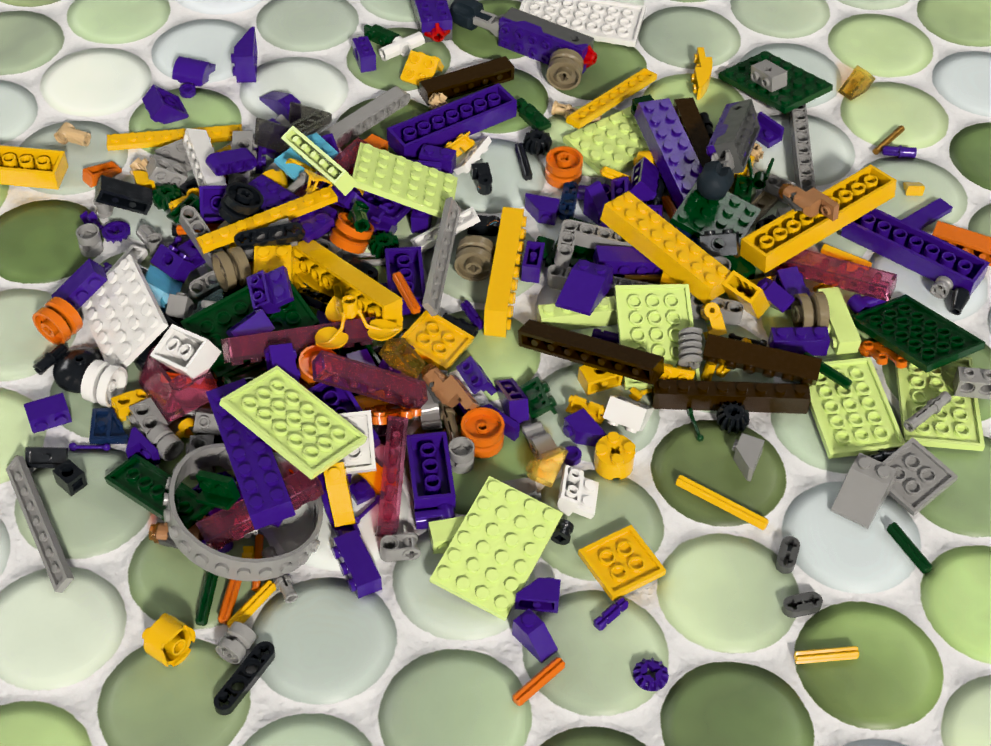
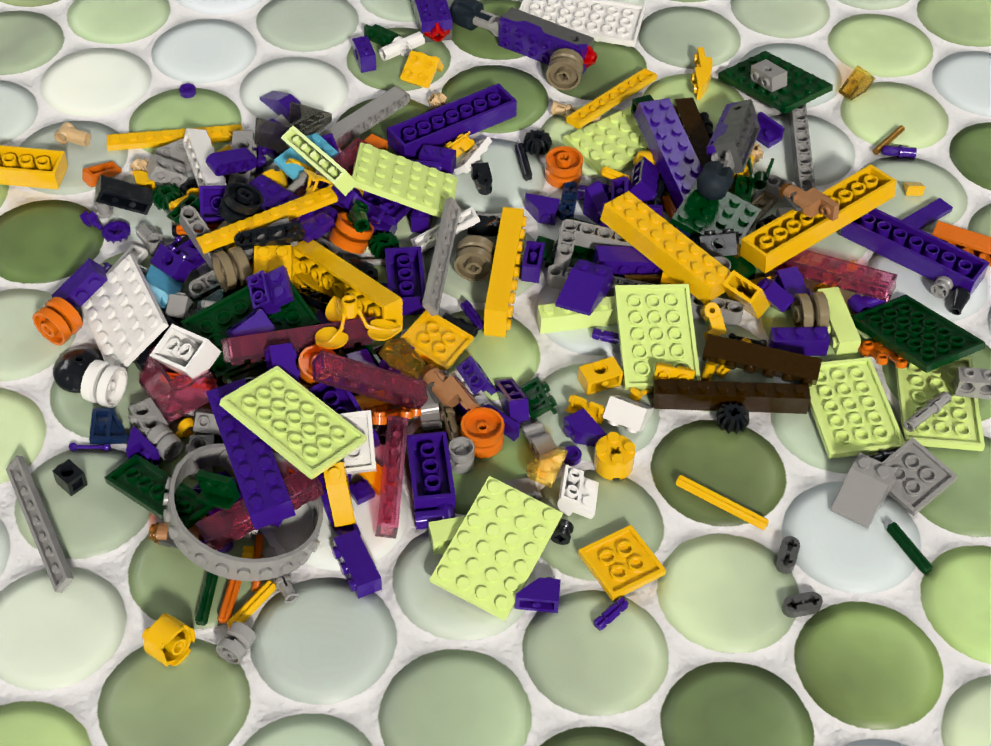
(45, 456): black plate -> none
(47, 412): dark purple brick -> none
(50, 359): black axle -> none
(89, 240): light grey wheel -> none
(123, 401): yellow leg -> none
(164, 106): dark purple slope -> none
(192, 71): dark purple brick -> none
(242, 676): black beam -> none
(245, 58): dark purple slope -> none
(357, 518): dark purple hinge -> none
(400, 547): light grey piece -> none
(406, 293): orange axle -> none
(468, 79): dark brown brick -> none
(532, 116): dark green hinge -> none
(534, 635): dark purple slope -> none
(538, 681): orange axle -> none
(591, 351): dark brown brick -> none
(647, 681): dark purple gear -> none
(689, 347): light grey piece -> none
(699, 437): dark green hinge -> none
(747, 454): light grey slope -> none
(826, 654): yellow axle -> none
(834, 375): dark green axle -> none
(840, 254): yellow axle -> none

